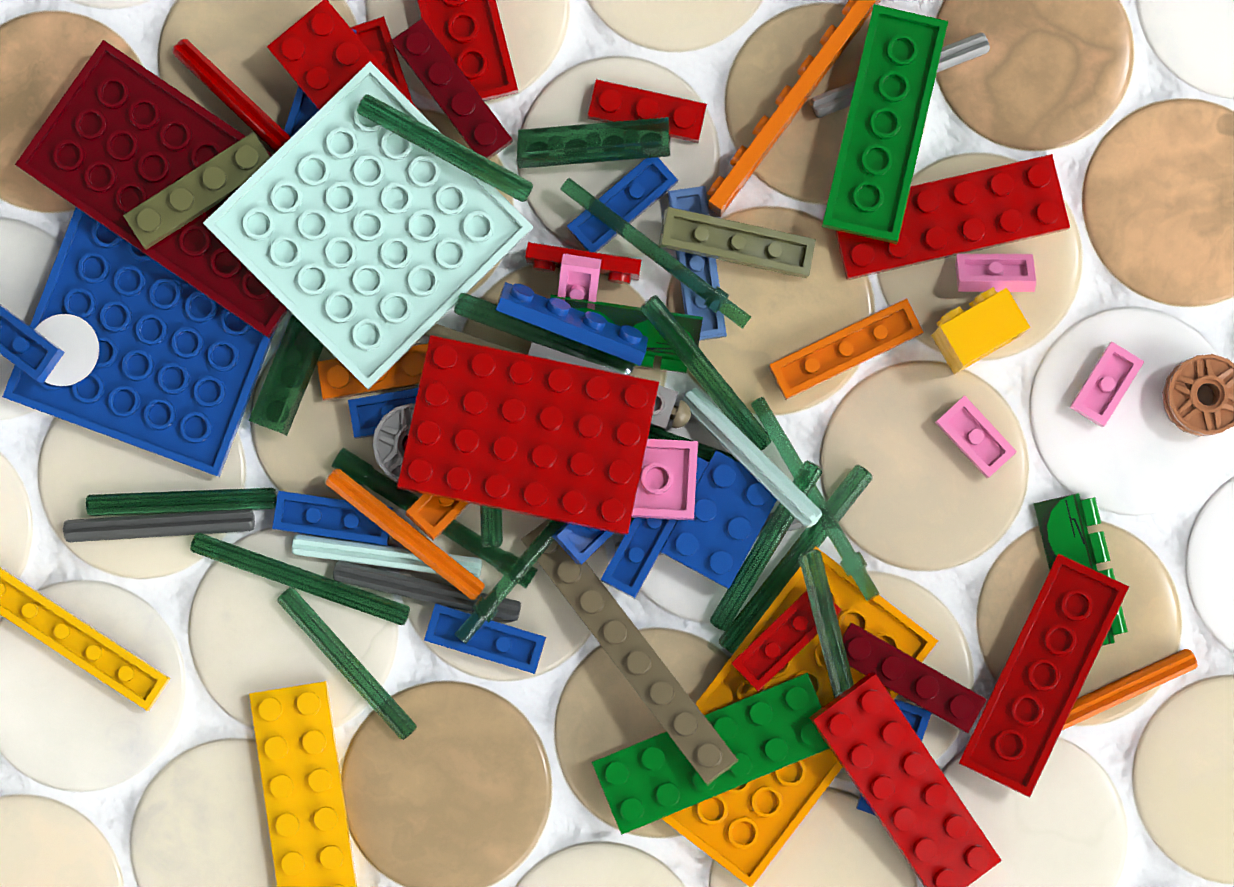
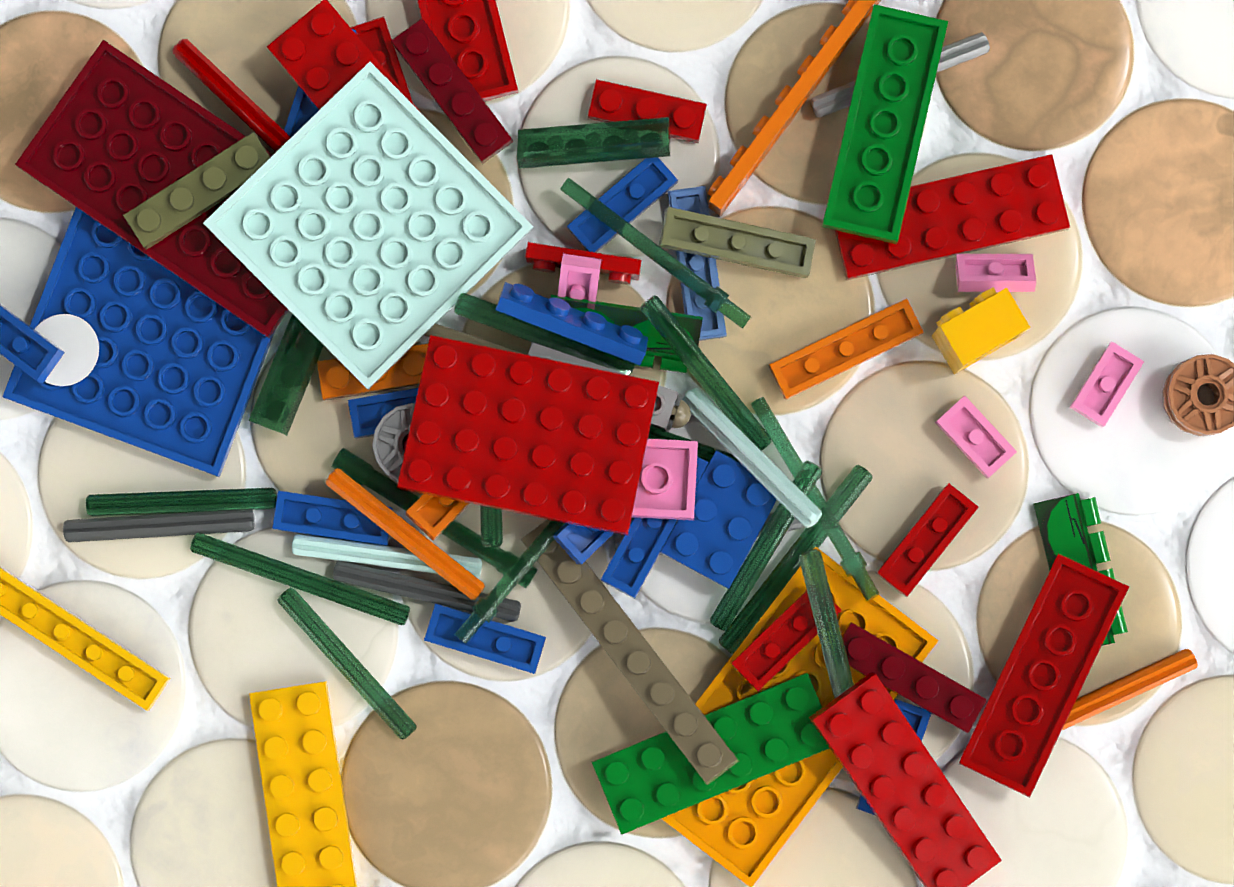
(444, 148): clear green axle -> none
(927, 540): none -> red plate

